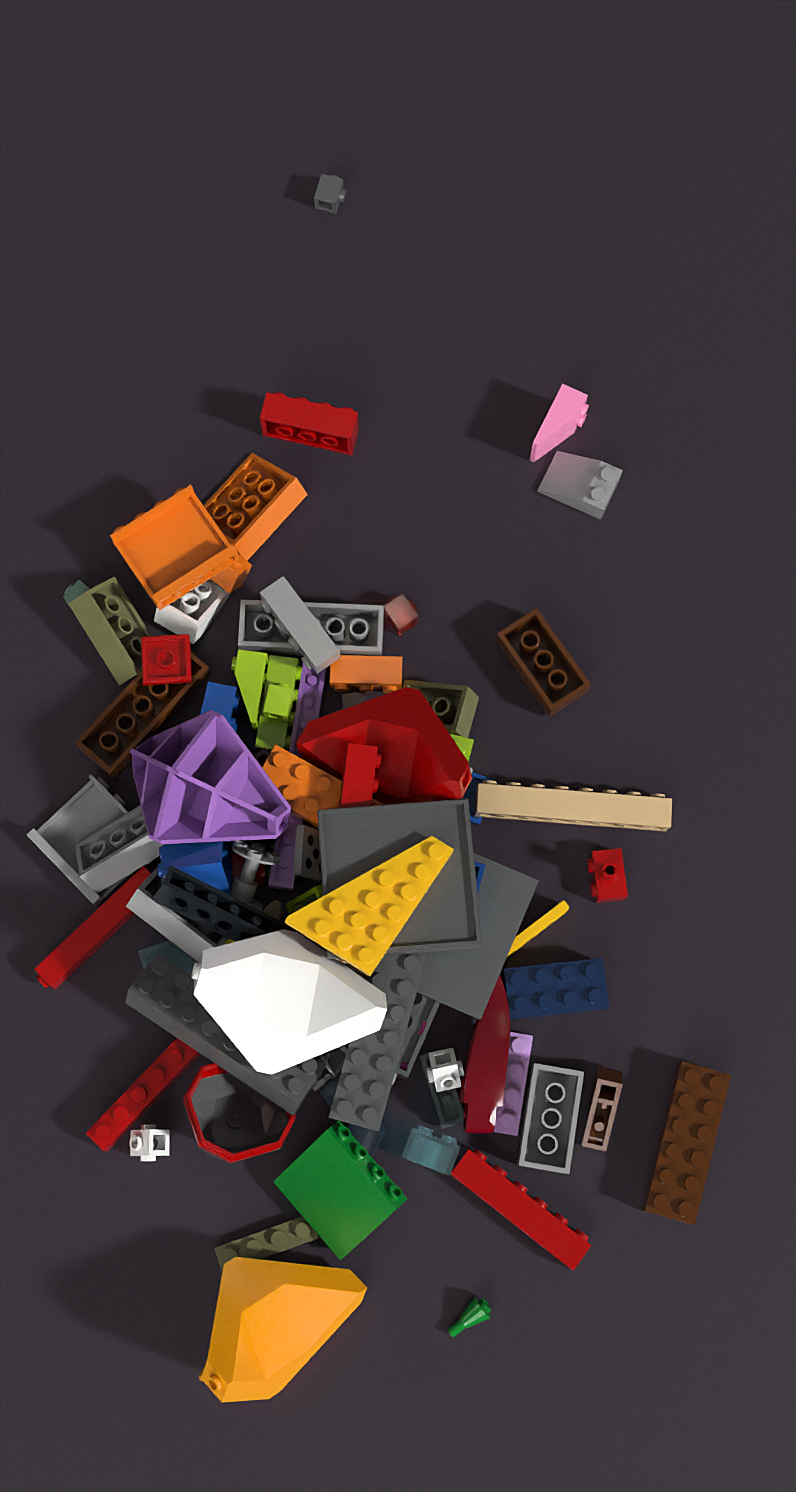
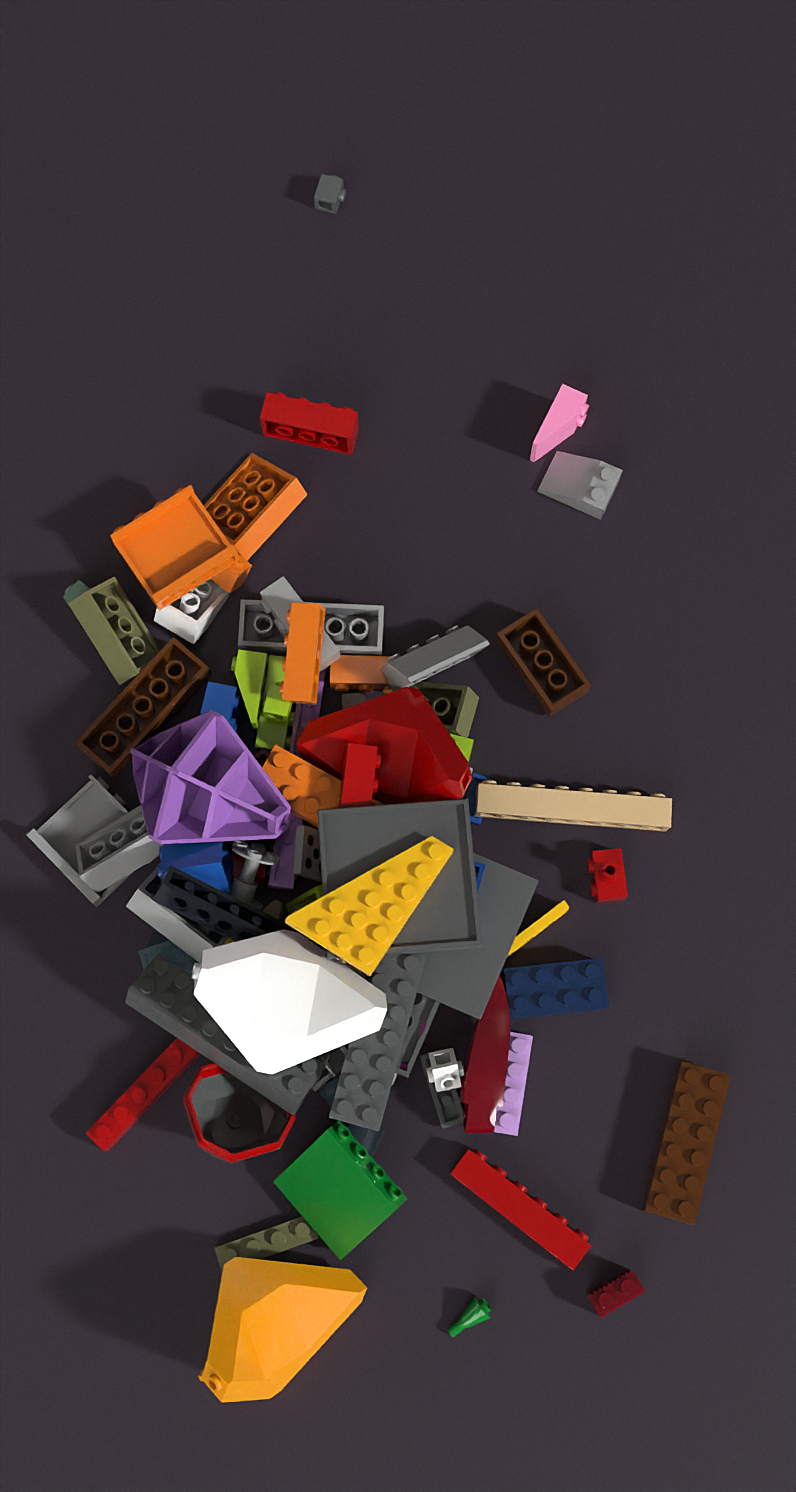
(90, 934): red brick -> none
(149, 1143): white brick -> none
(166, 659): red tile -> none
(303, 653): none -> orange brick
(401, 613): clear red brick -> none
(431, 1151): clear light blue brick -> none
(432, 658): none -> light grey slope
(550, 1118): light grey brick -> none
(602, 1108): reddish brown slope -> none
(615, 1292): none -> dark red brick

